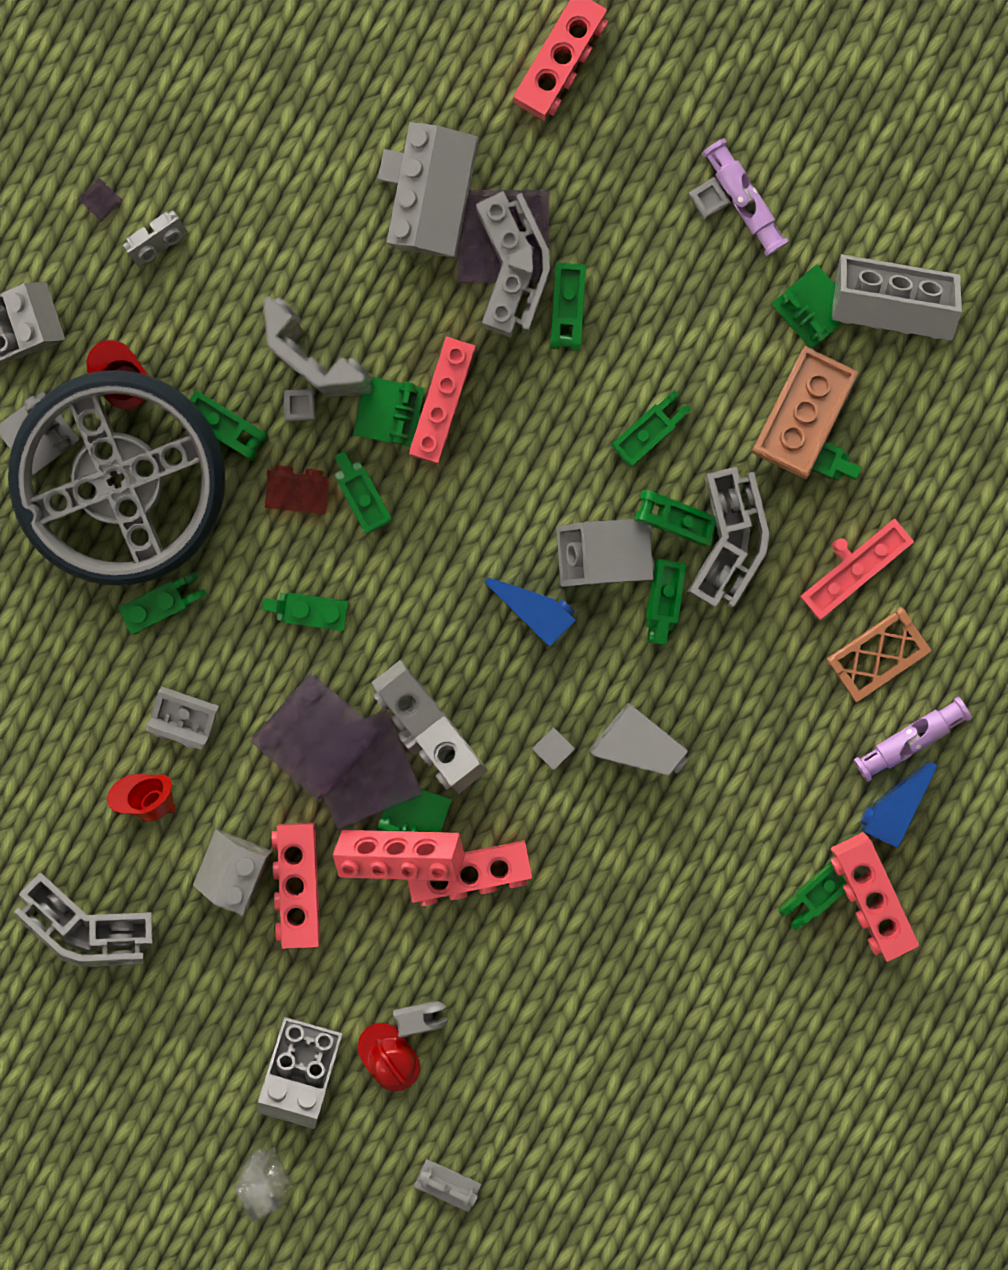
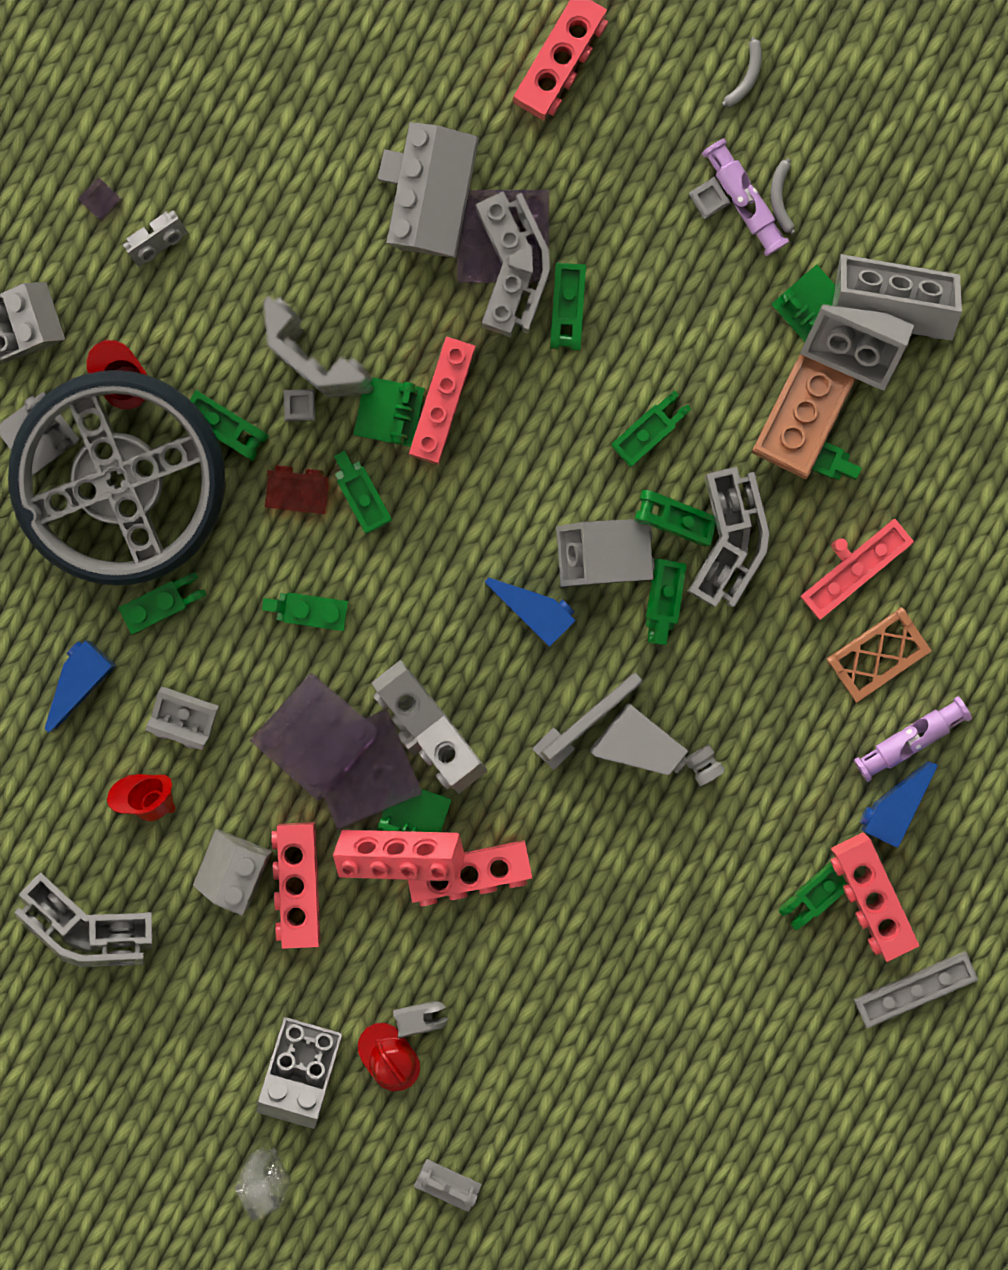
(78, 678): none -> blue slope
(591, 717): none -> light grey tile
(702, 758): none -> light grey wheel
(750, 77): none -> light grey piece
(777, 196): none -> light grey piece
(858, 343): none -> light grey slope
(915, 989): none -> light grey tile

